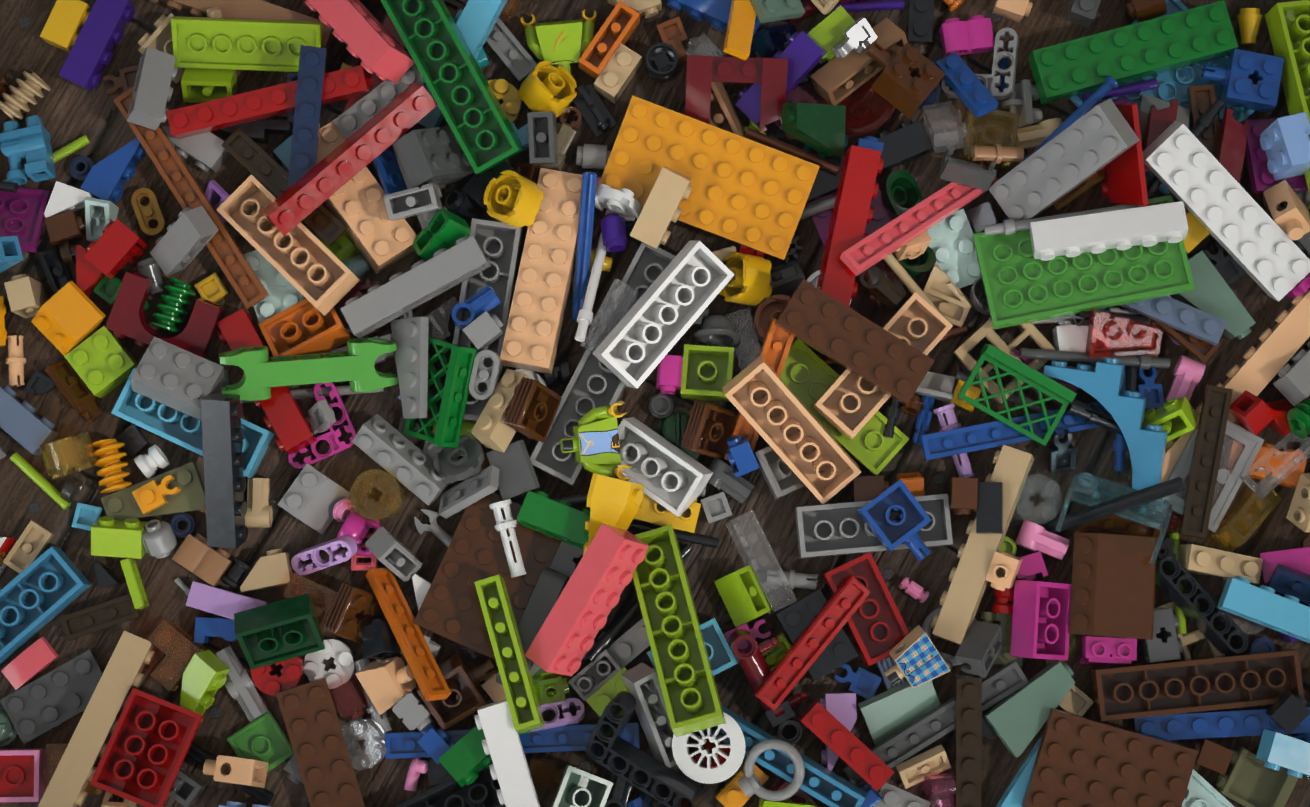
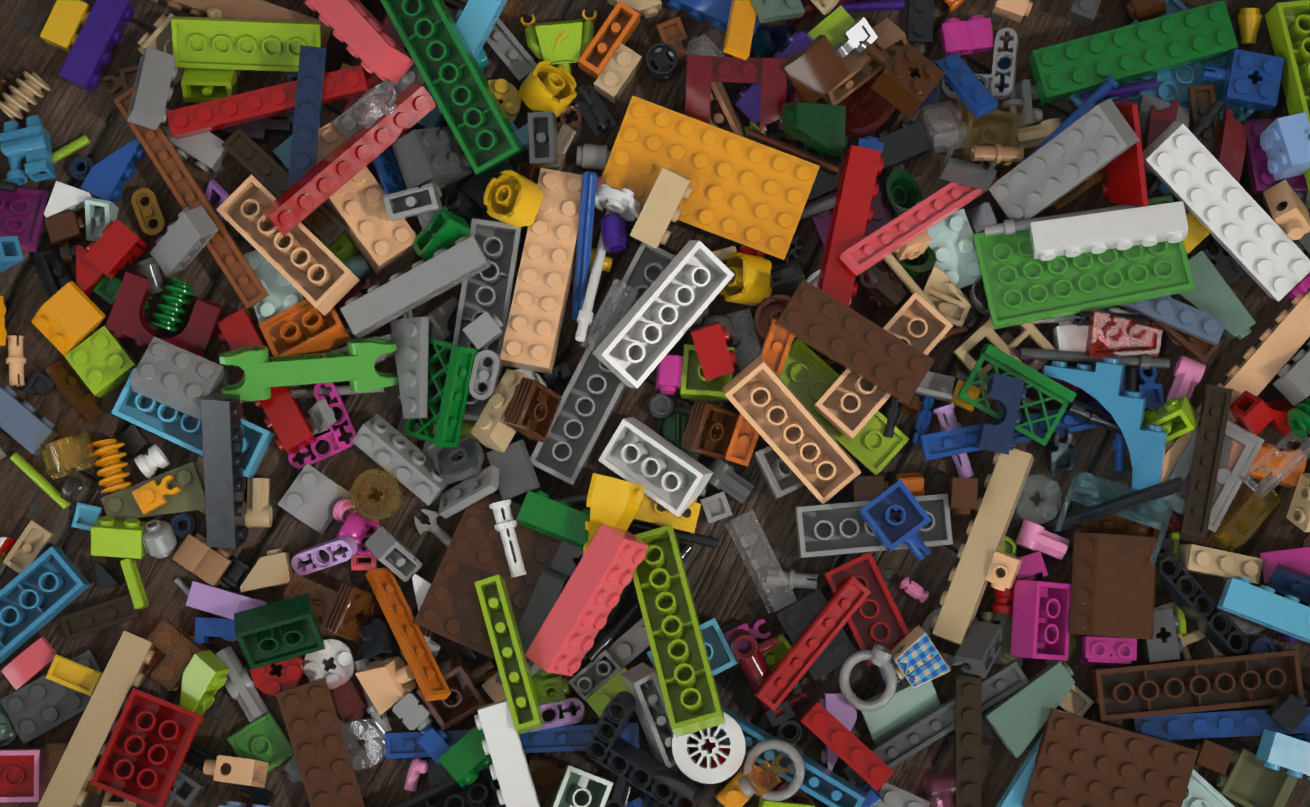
(25, 295): tan brick -> none
(73, 675): none -> yellow tile
(212, 288): yellow tile -> none
(374, 105): none -> clear plate
(476, 305): blue piece -> none
(597, 442): torso -> none
(713, 350): none -> red brick
(741, 455): blue brick -> none
(742, 596): lime brick -> none
(765, 776): none -> clear orange plate
(815, 70): none -> reddish brown slope
(862, 683): blue plate -> none
(879, 656): none -> light grey piece
(925, 764): tan plate -> none
(989, 508): black tile -> none
(1008, 393): none -> dark blue arch

